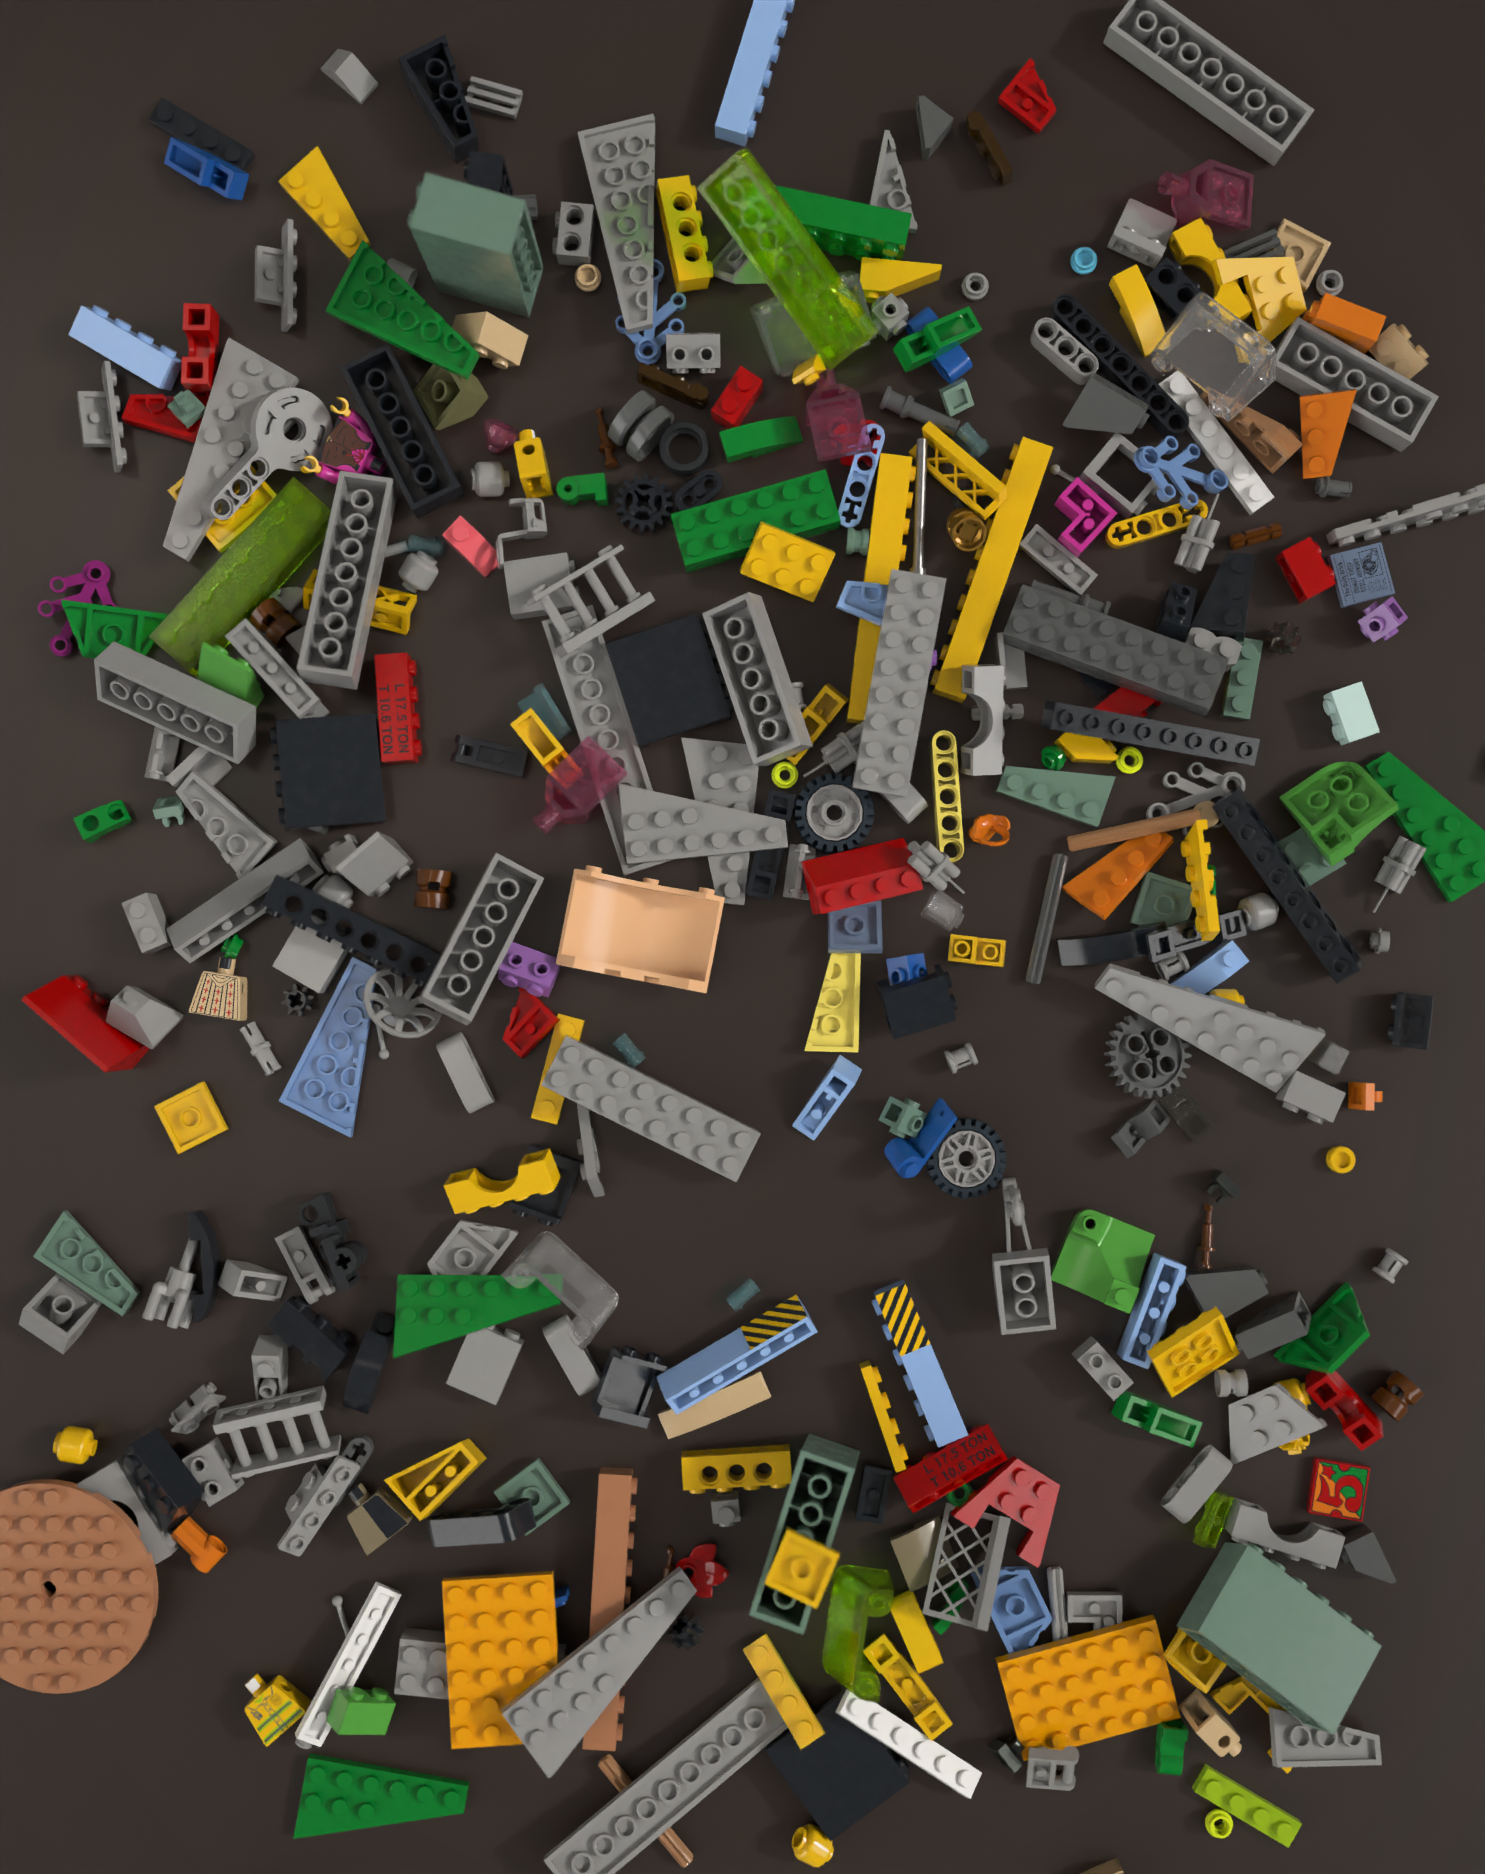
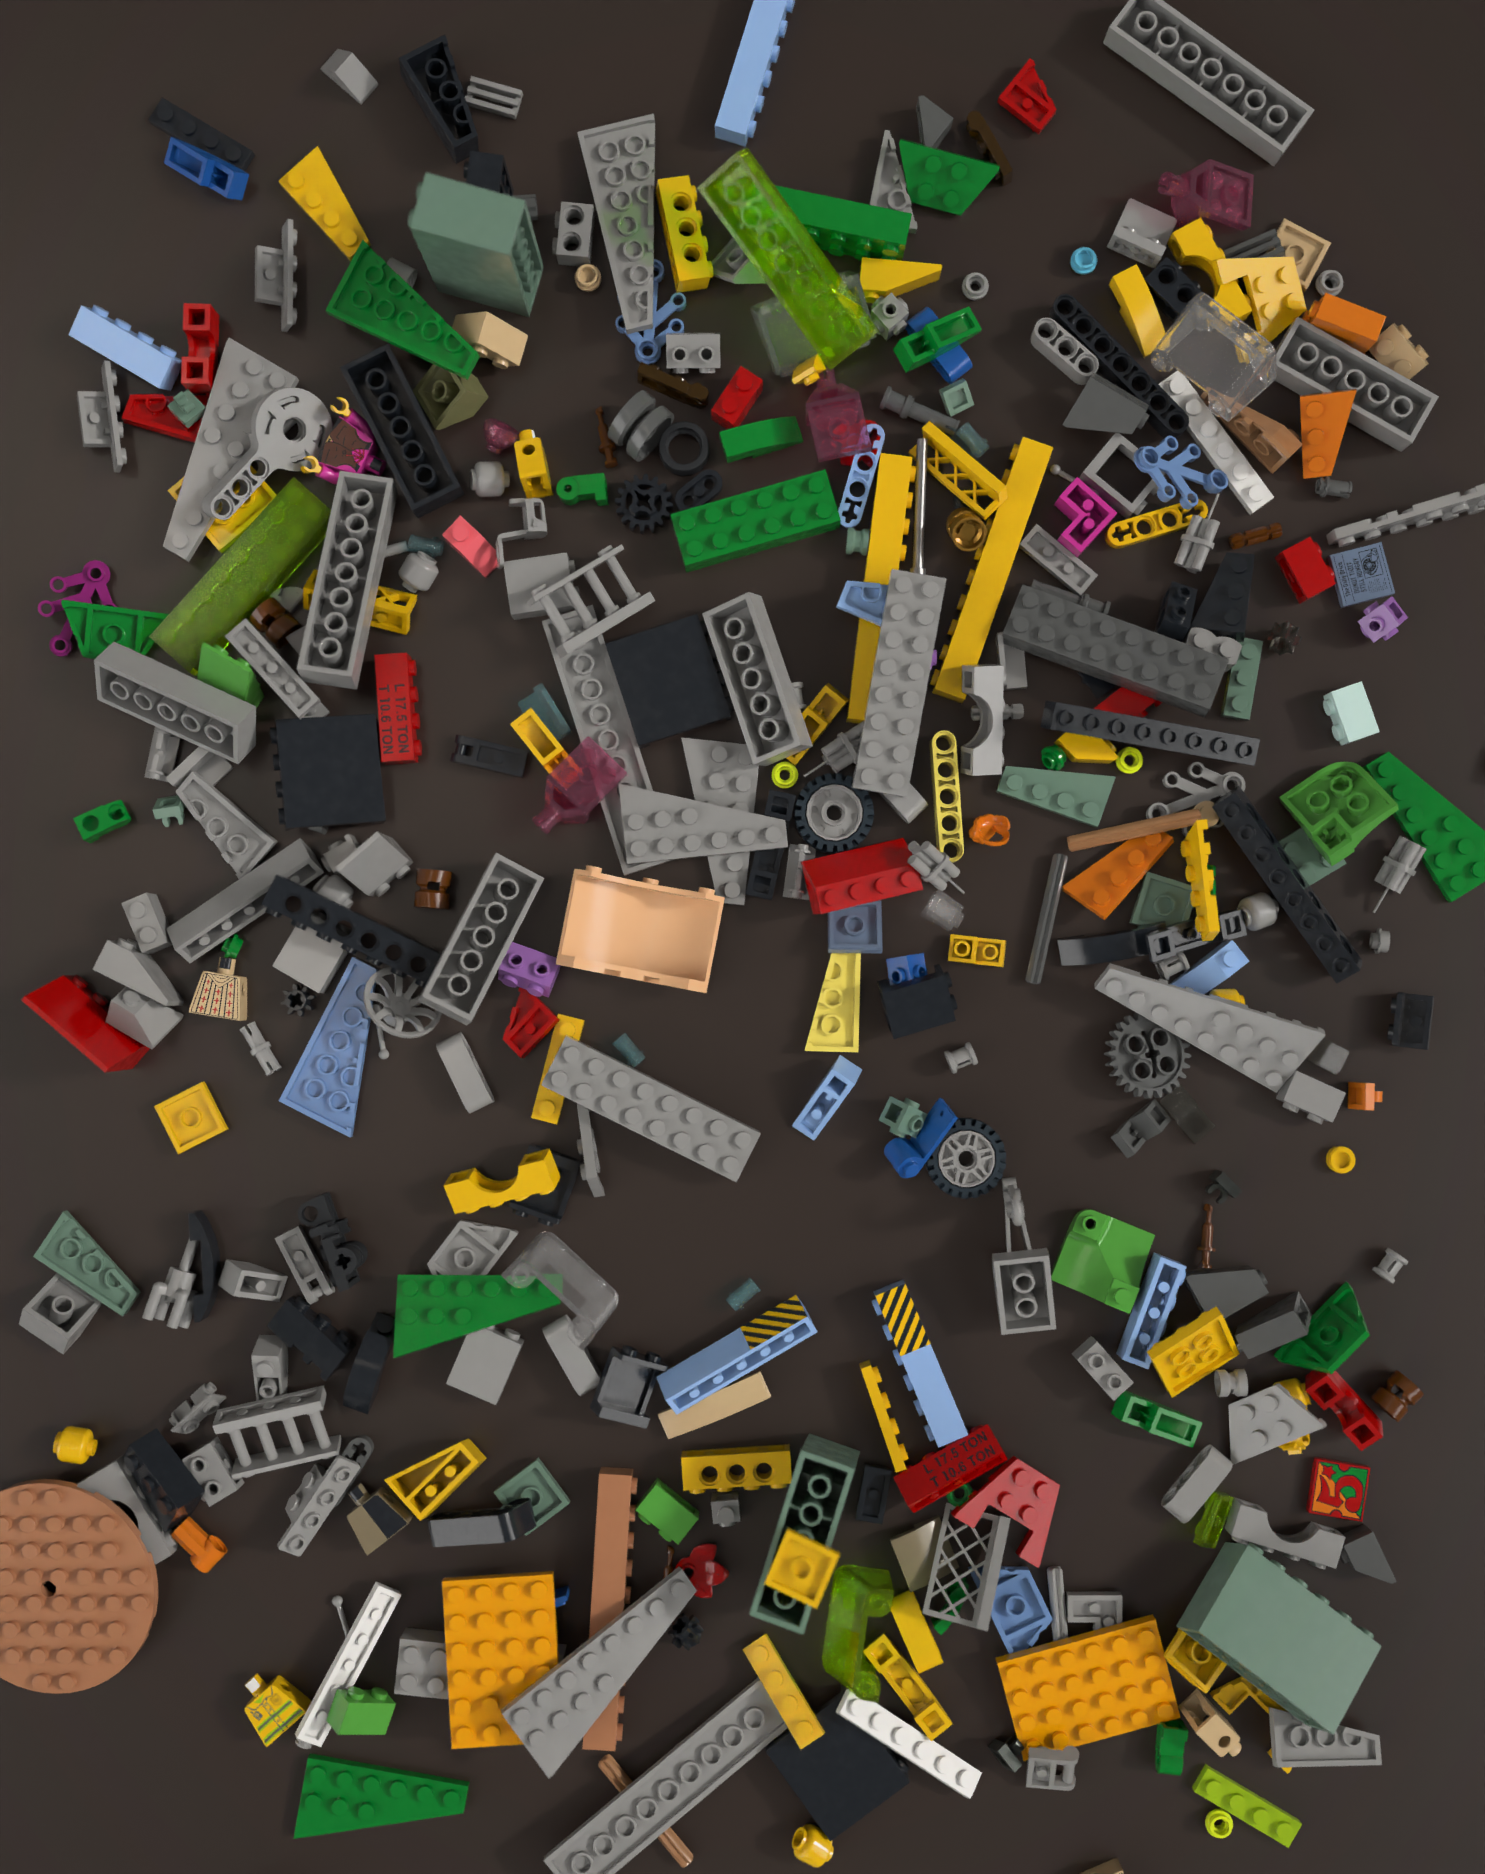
(137, 970): none -> light grey slope
(667, 1511): none -> bright green brick
(787, 562): yellow plate -> none
(943, 177): none -> green wing

